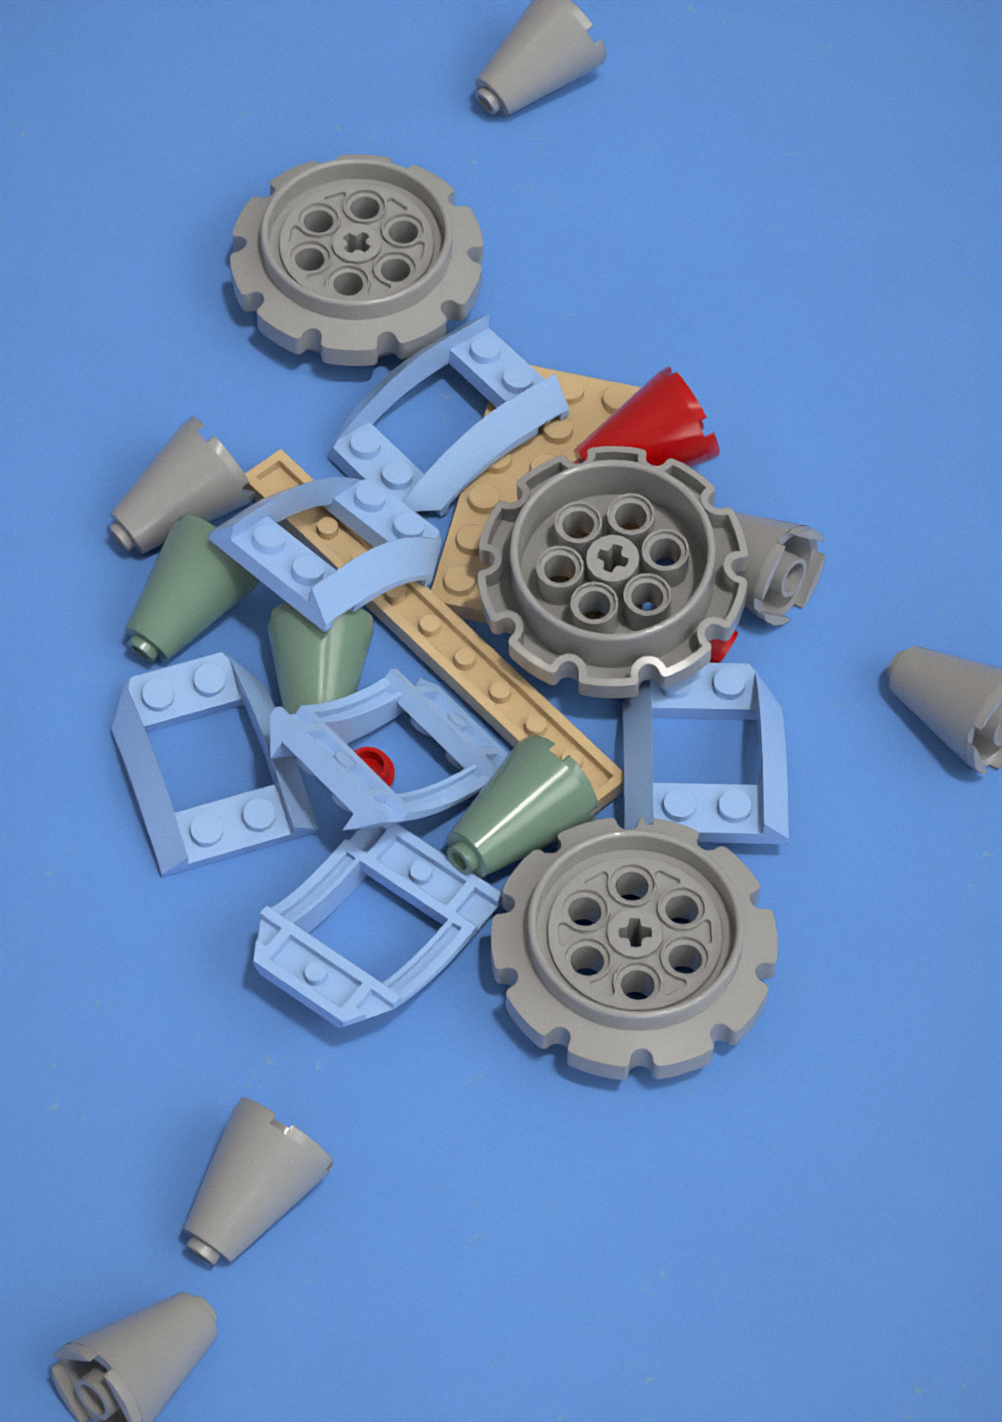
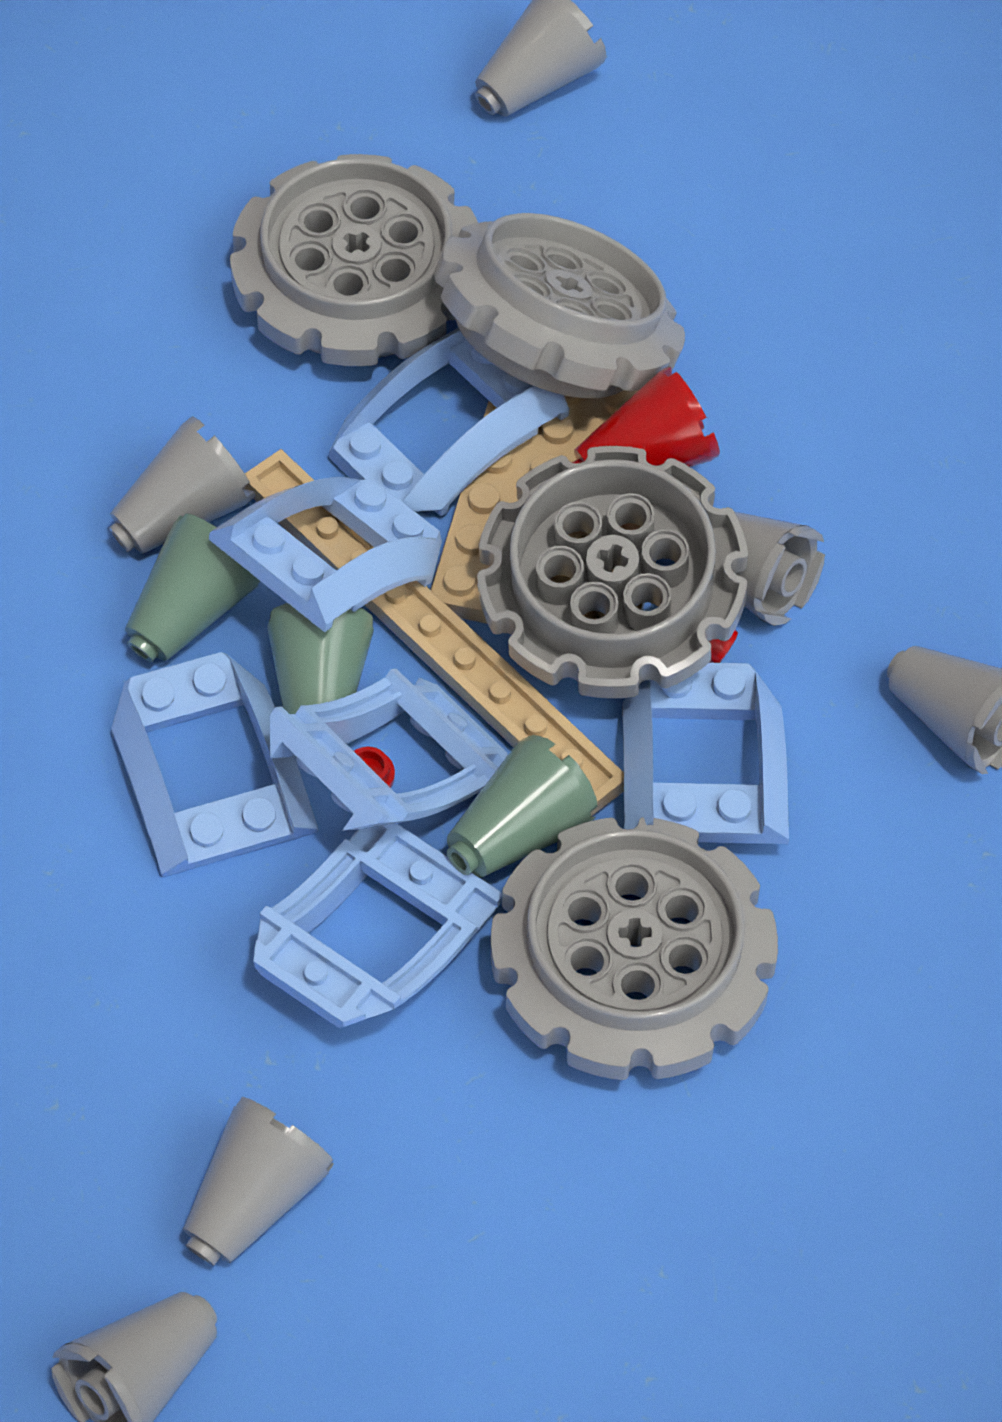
(559, 305): none -> light grey piece

